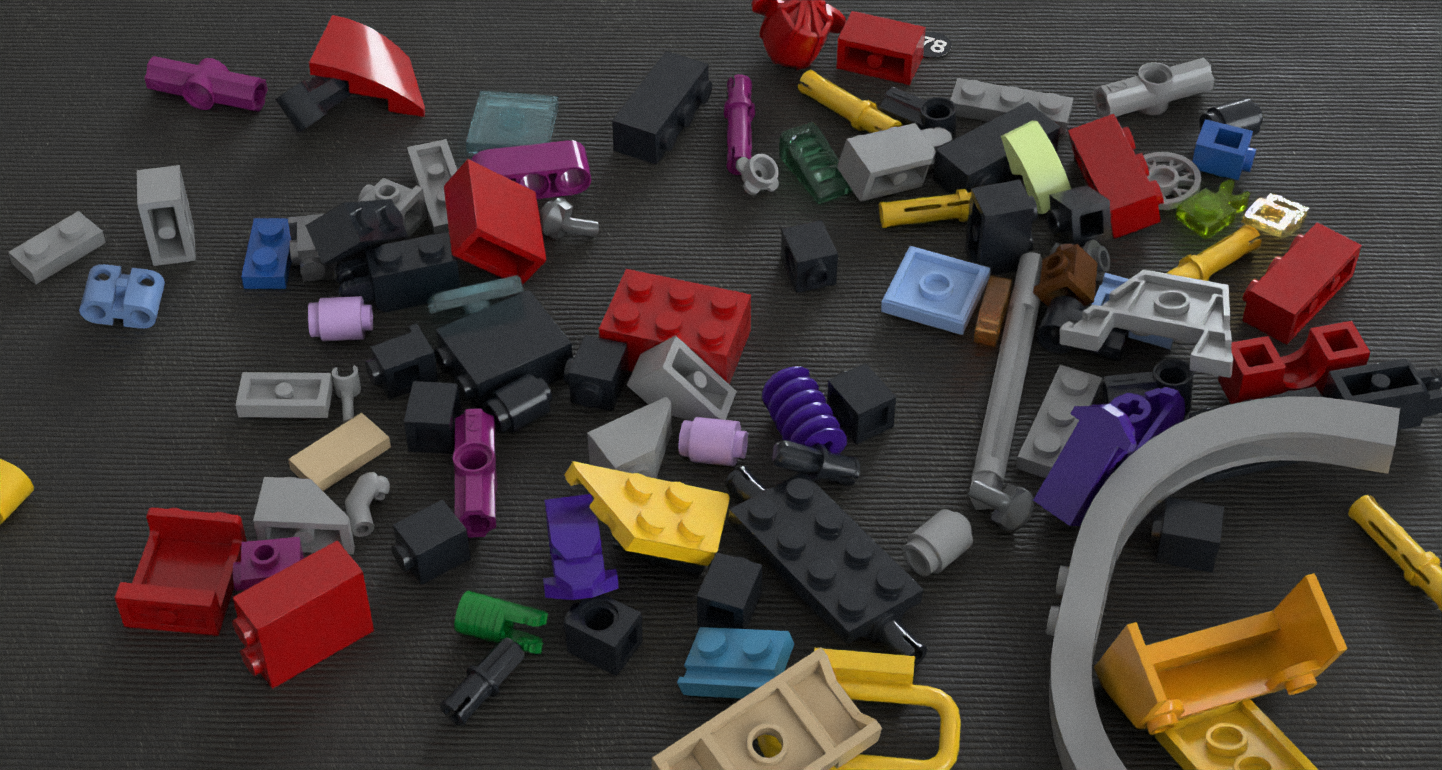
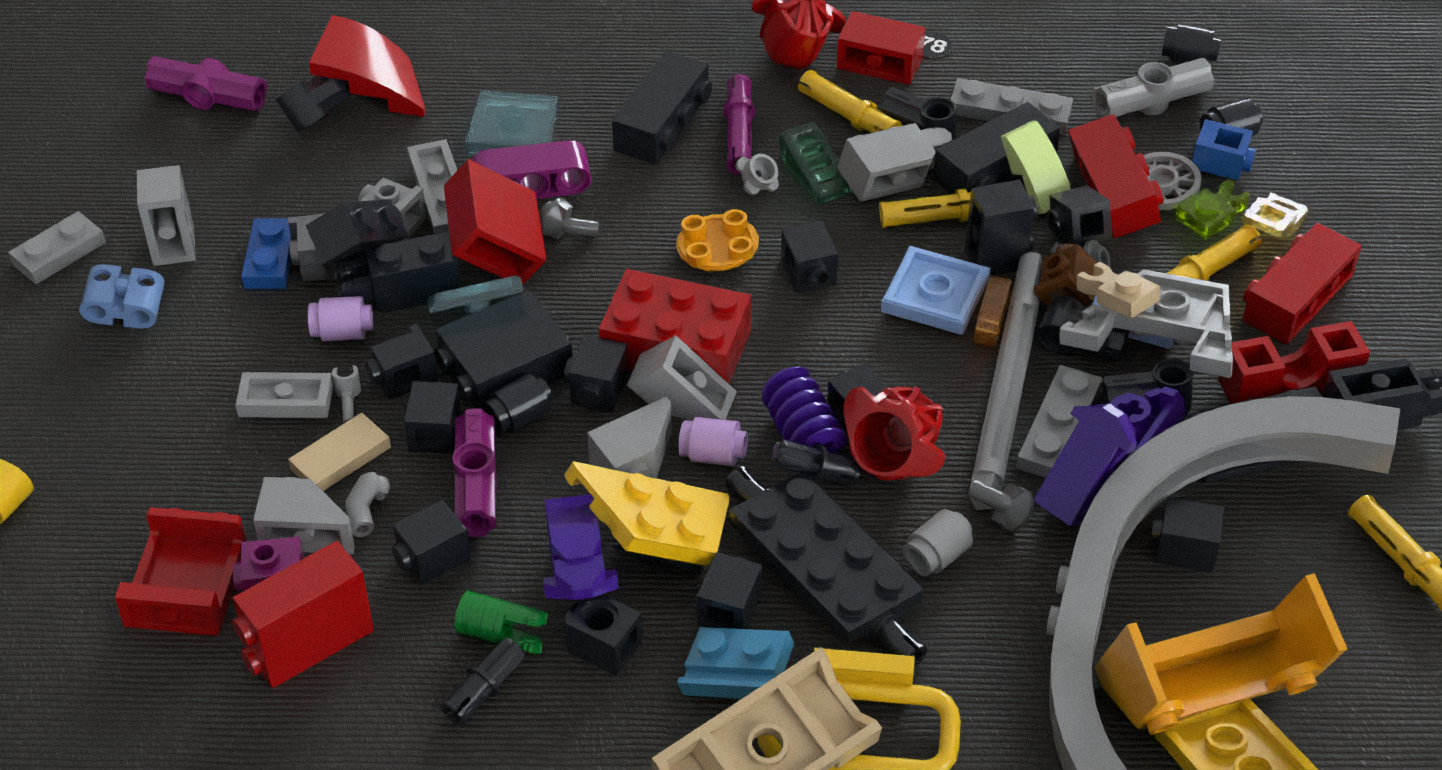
(717, 240): none -> light orange dish
(900, 429): none -> red piece
(1122, 293): none -> tan plate
(1190, 43): none -> black brick

